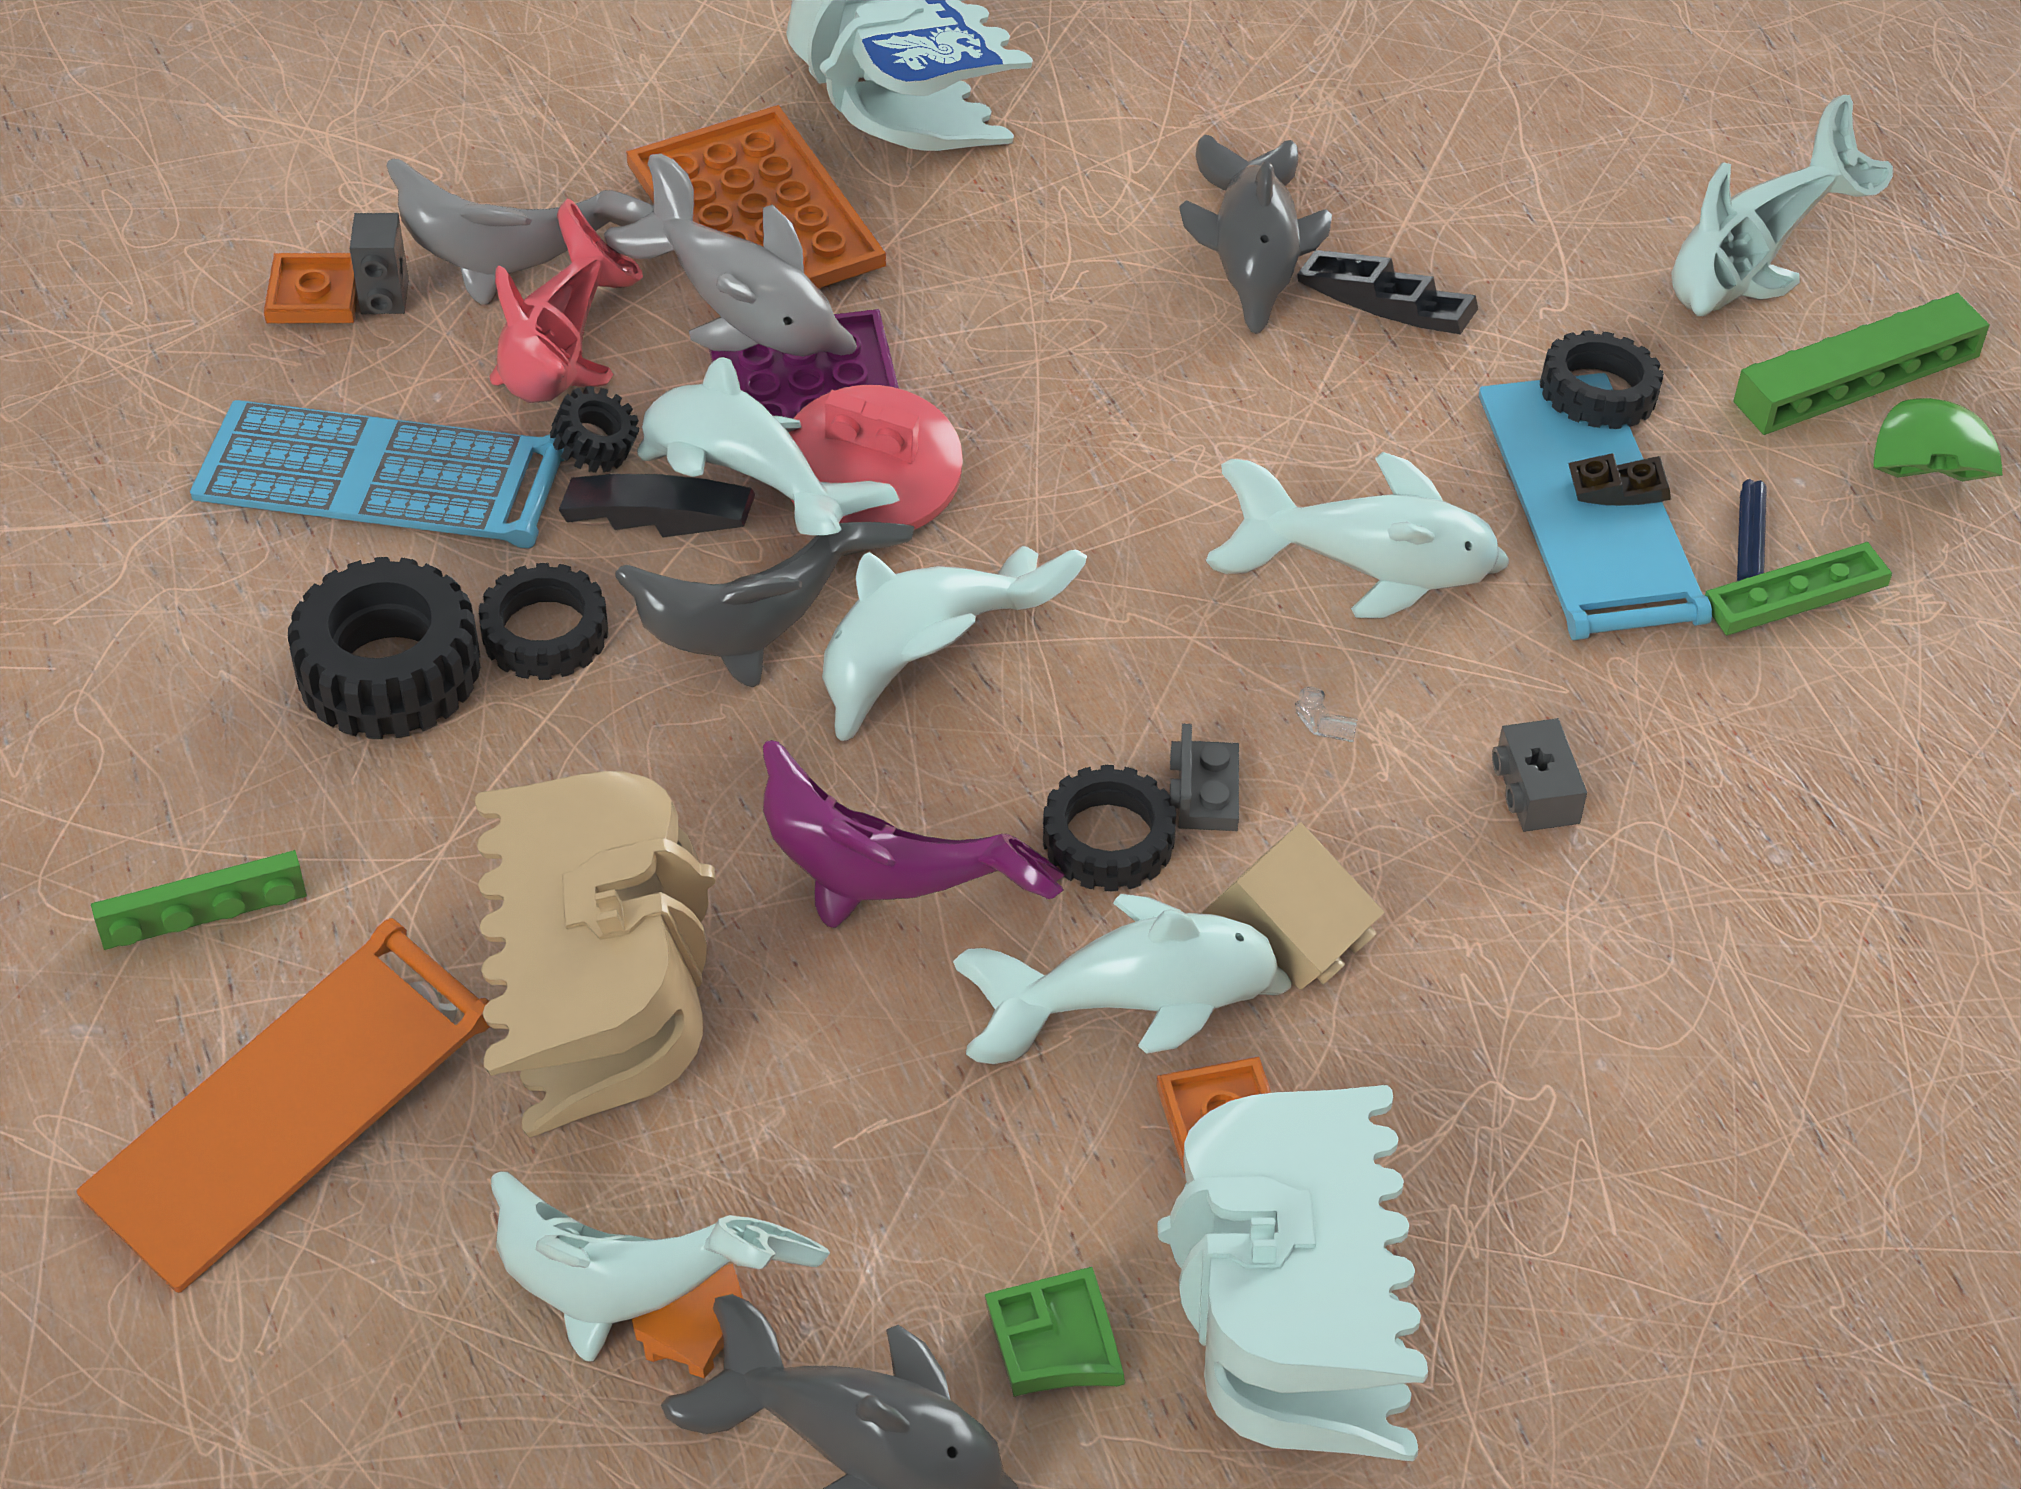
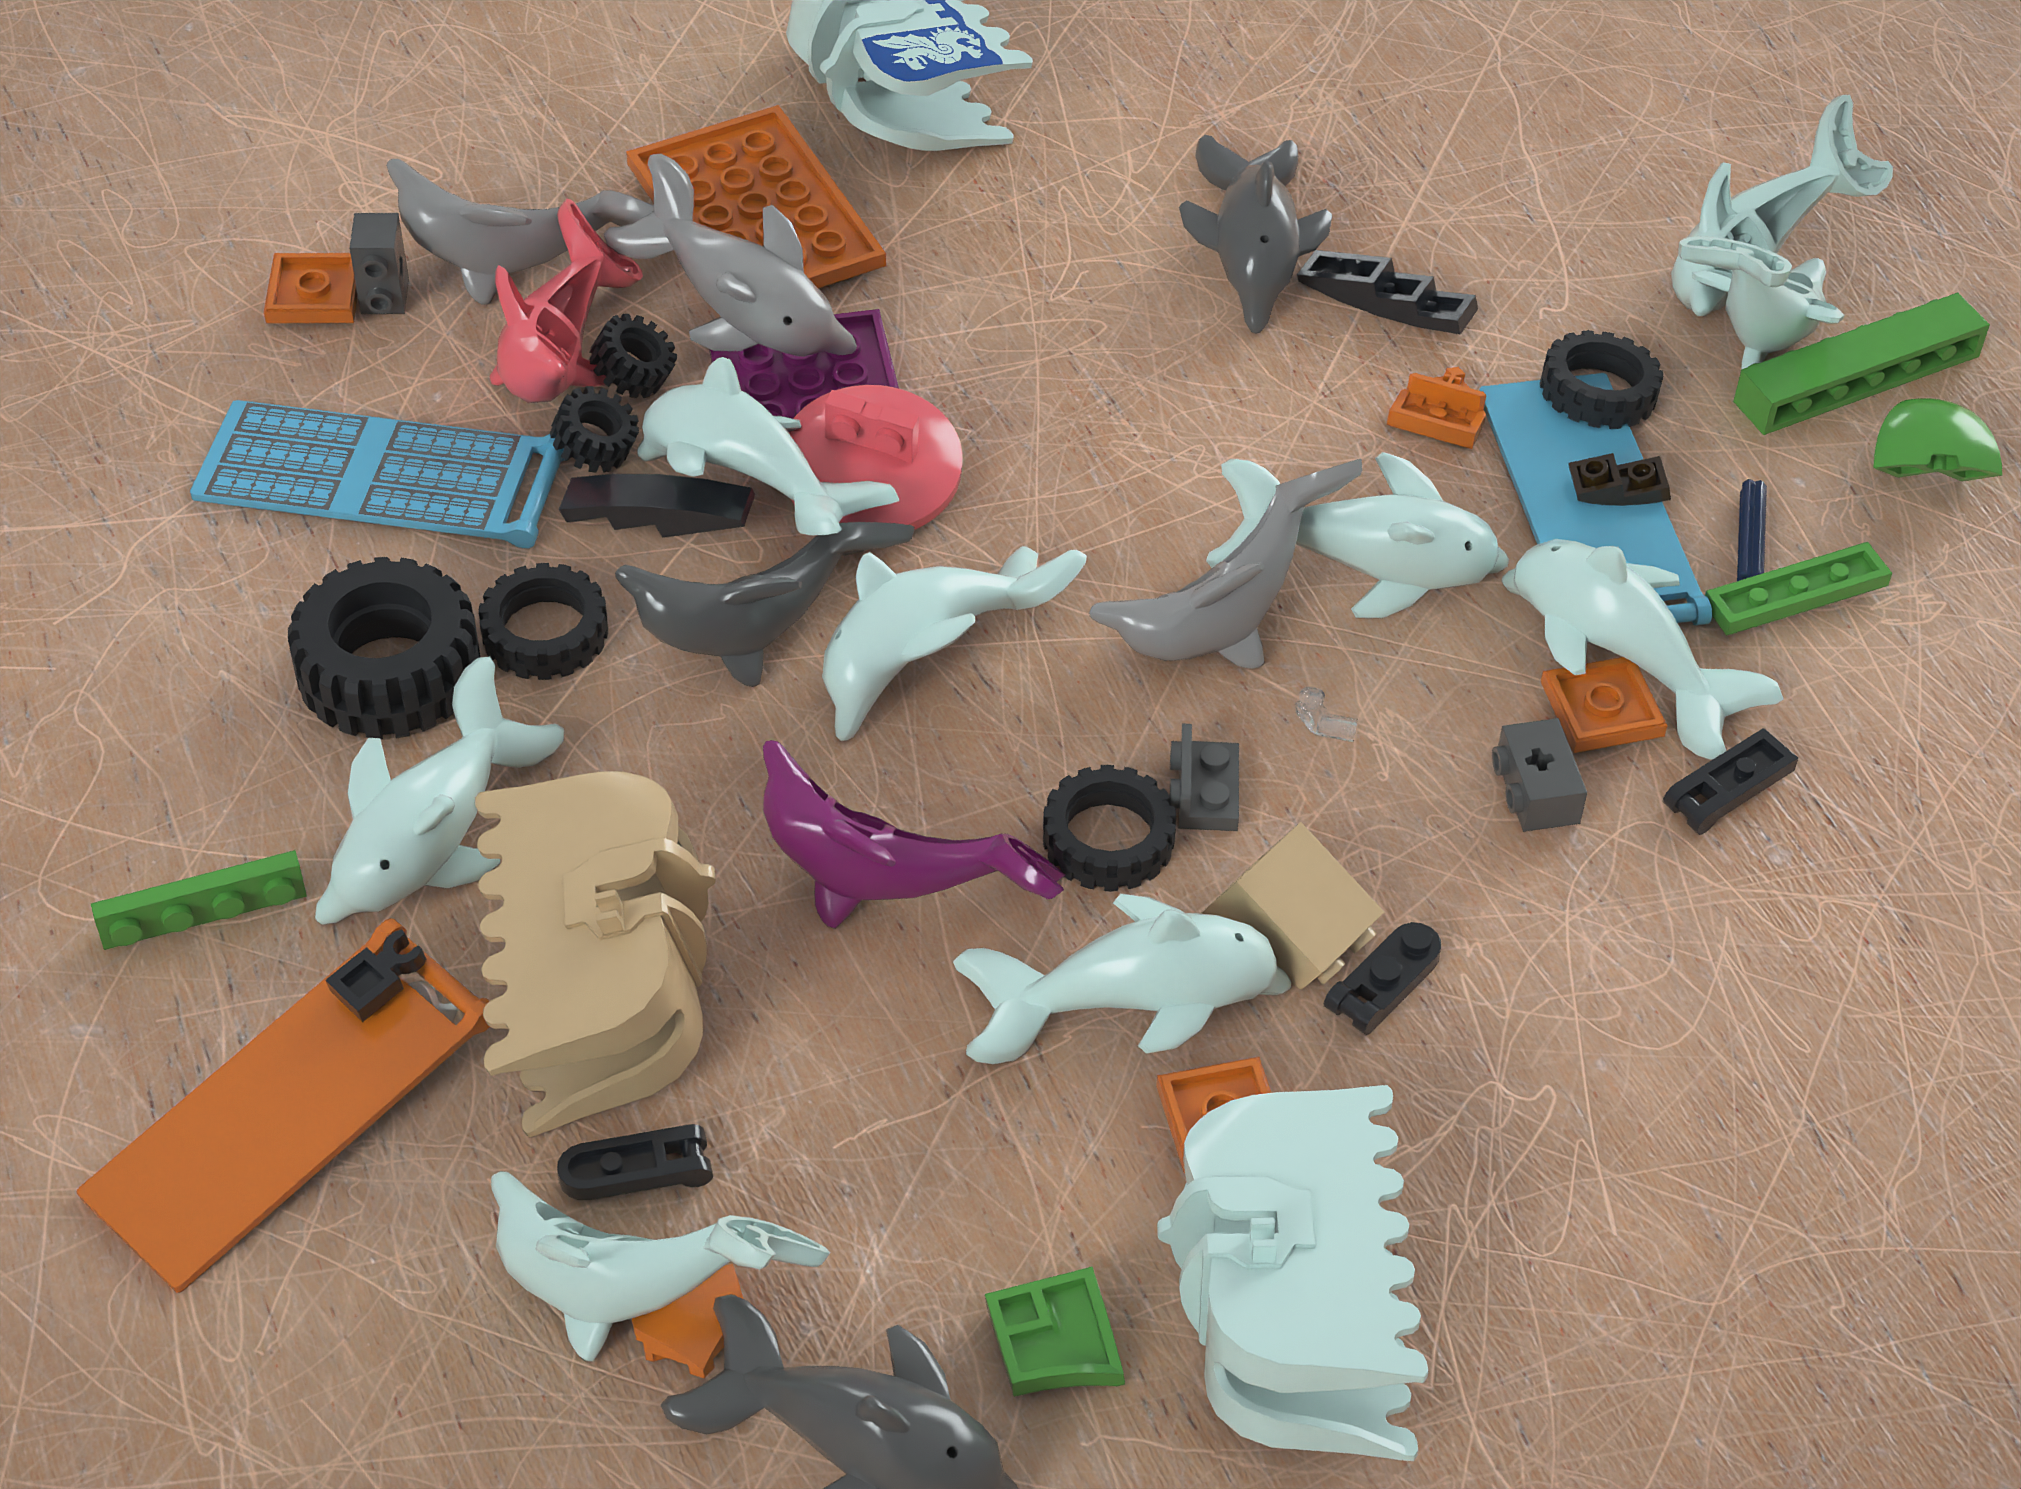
(373, 979): none -> black plate
(412, 825): none -> light aqua animal
(623, 370): none -> black tyre
(635, 1163): none -> black plate
(1232, 598): none -> light grey animal
(1386, 976): none -> black plate
(1440, 408): none -> orange slope
(1604, 705): none -> orange plate
(1612, 604): none -> light aqua animal
(1730, 780): none -> black plate
(1765, 298): none -> light aqua animal

